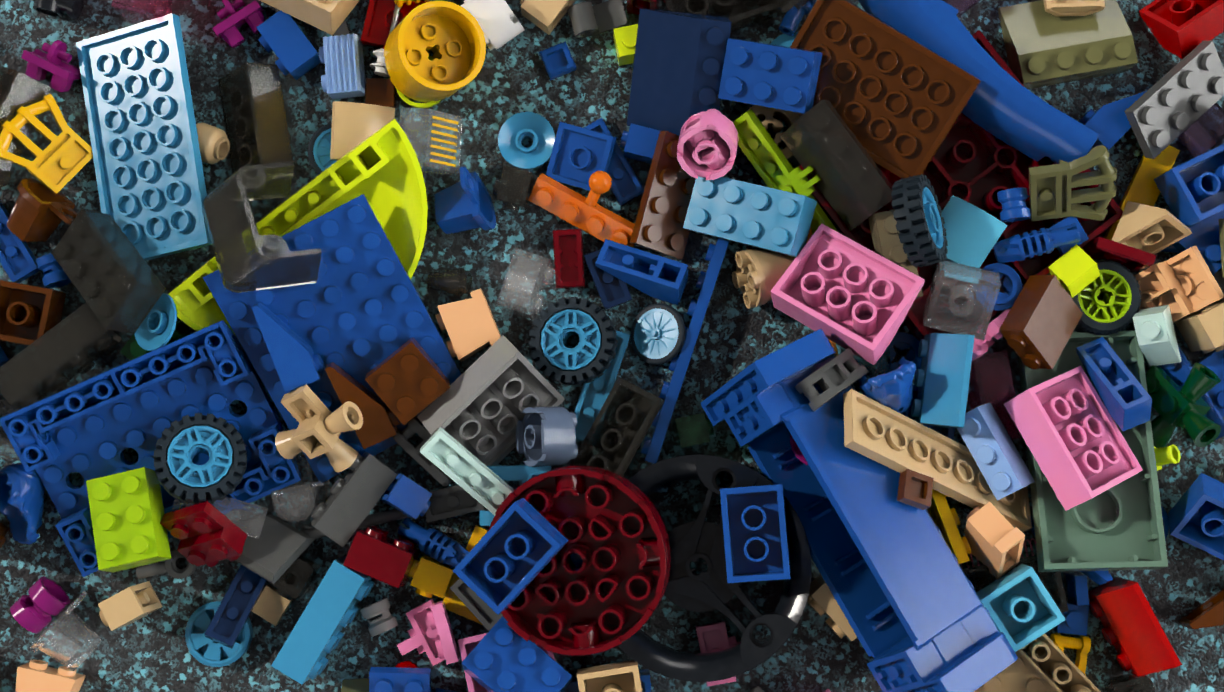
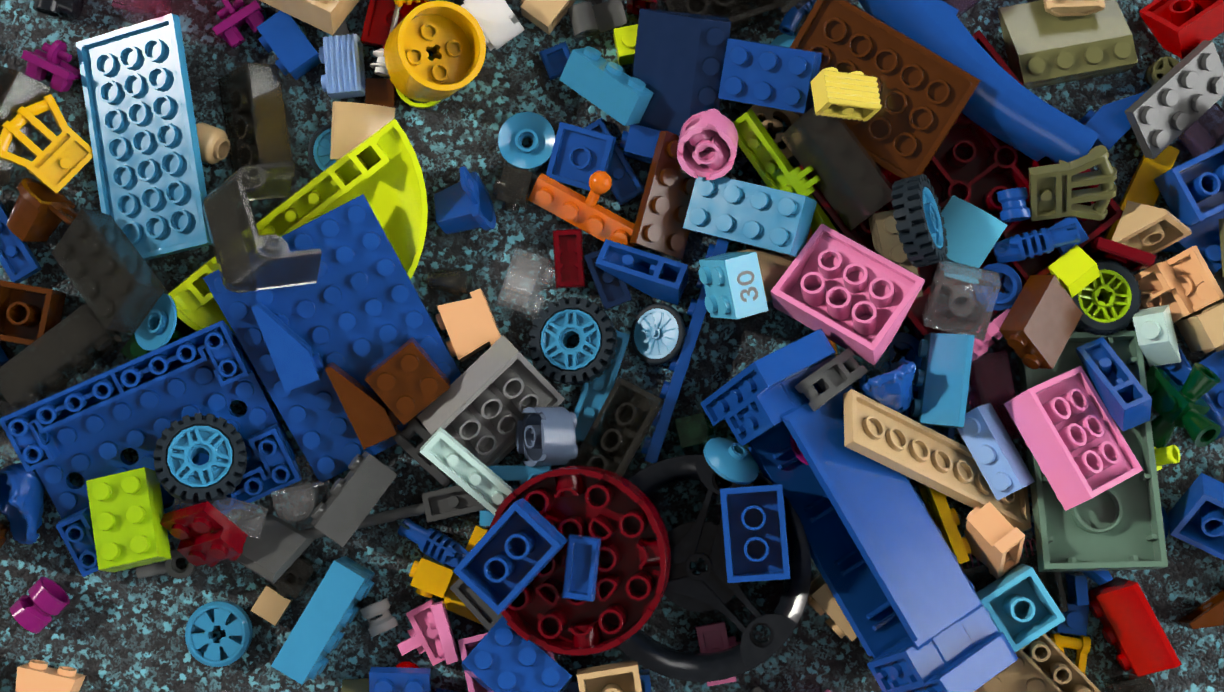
(53, 273): blue wheel -> none
(67, 638): clear container -> none
(129, 605): tan brick -> none
(235, 607): dark blue plate -> none
(318, 429): tan brick -> none
(382, 556): dark red brick -> none
(407, 497): blue slope -> none
(434, 138): clear slope -> none
(581, 567): none -> blue tile
(606, 85): none -> dark azure brick
(731, 460): none -> dark azure dish
(733, 285): none -> medium azure brick
(845, 94): none -> light yellow brick
(915, 489): reddish brown plate -> none
(1160, 67): none -> olive wheel

